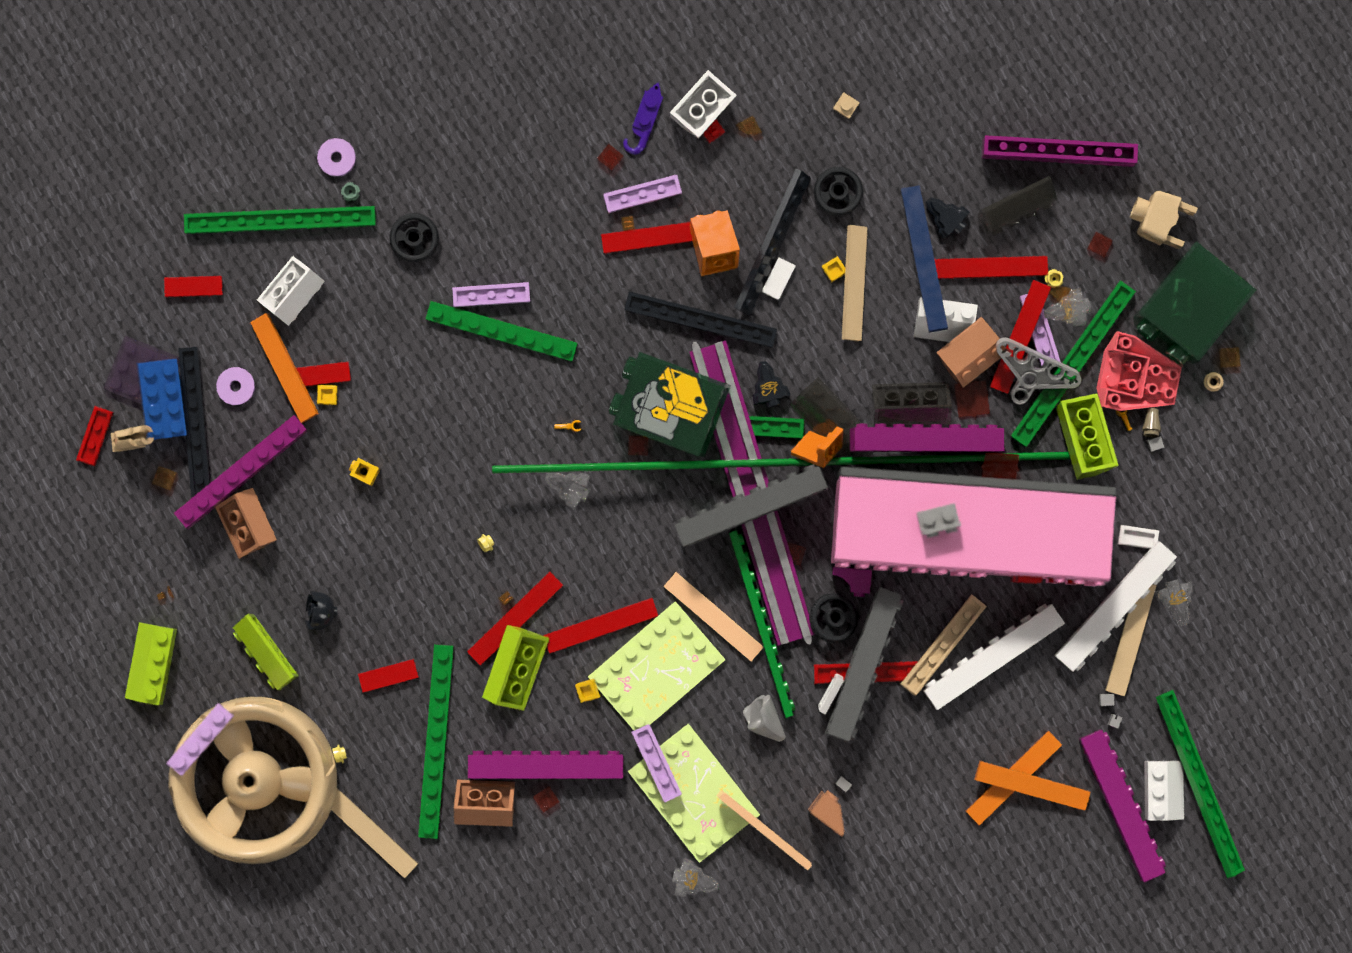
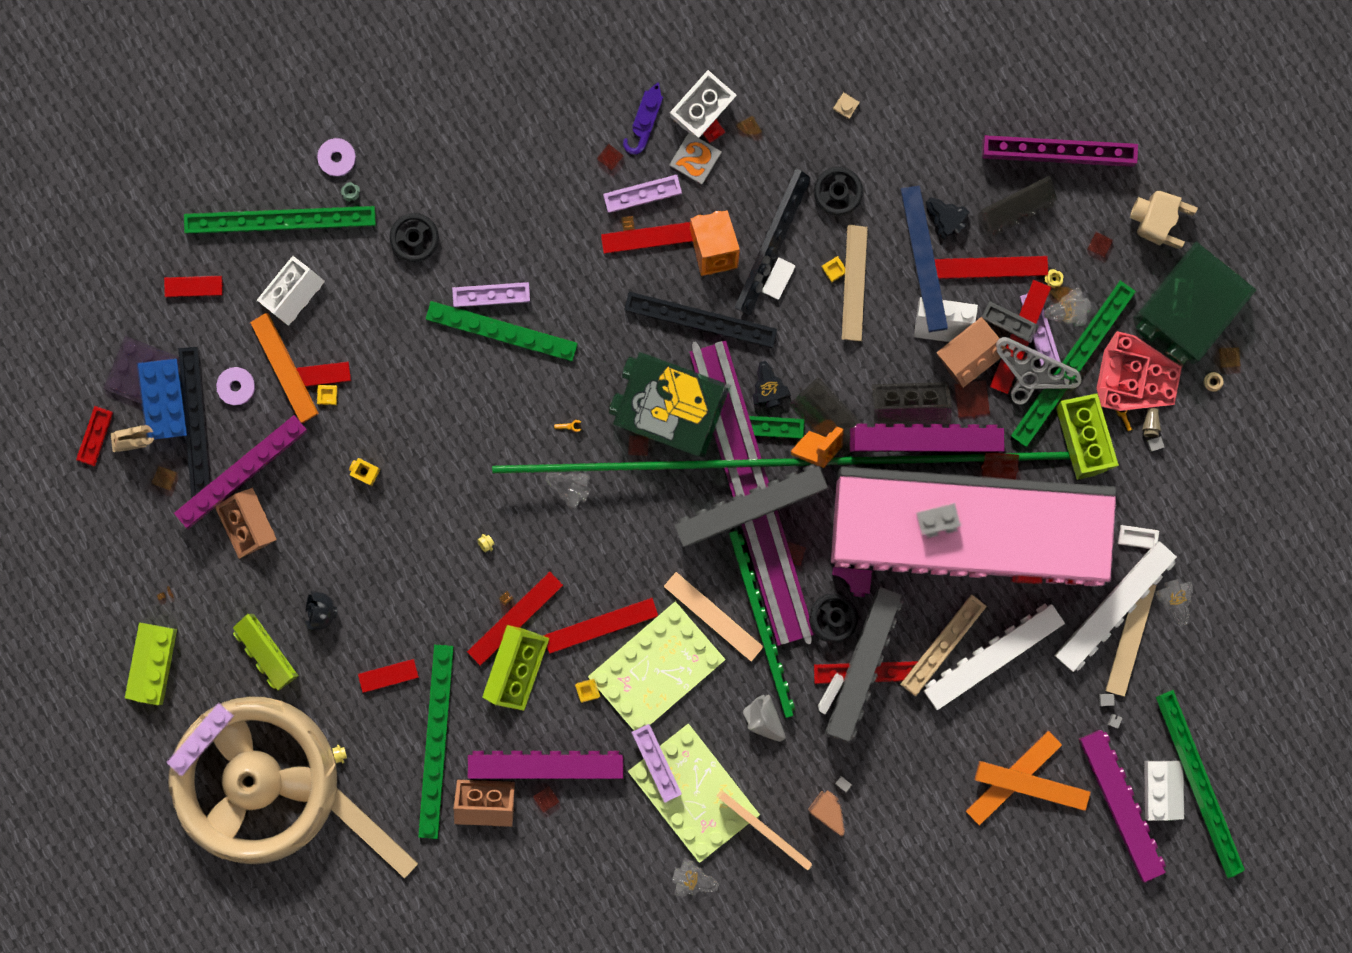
(695, 158): none -> tile
(1010, 321): none -> dark grey tile

